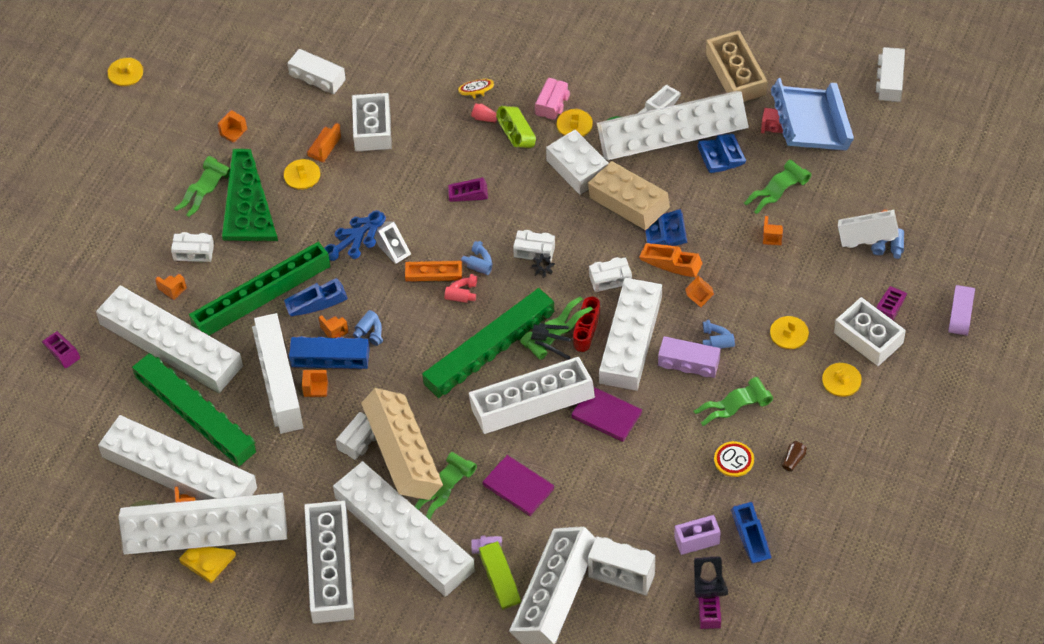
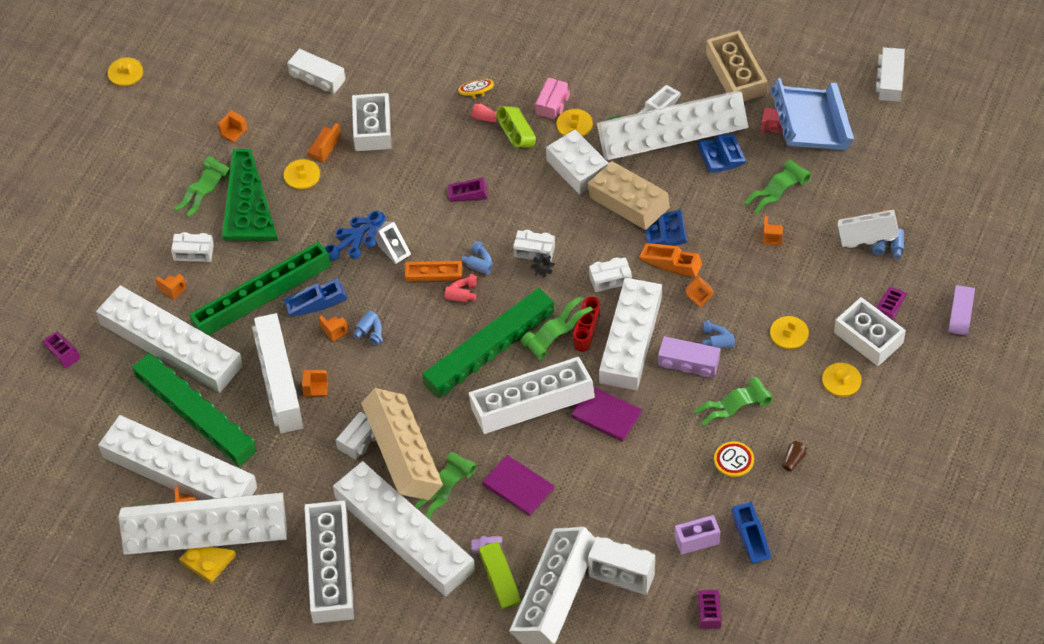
(329, 352): blue brick -> none
(541, 333): black plant -> none
(705, 588): black piece -> none

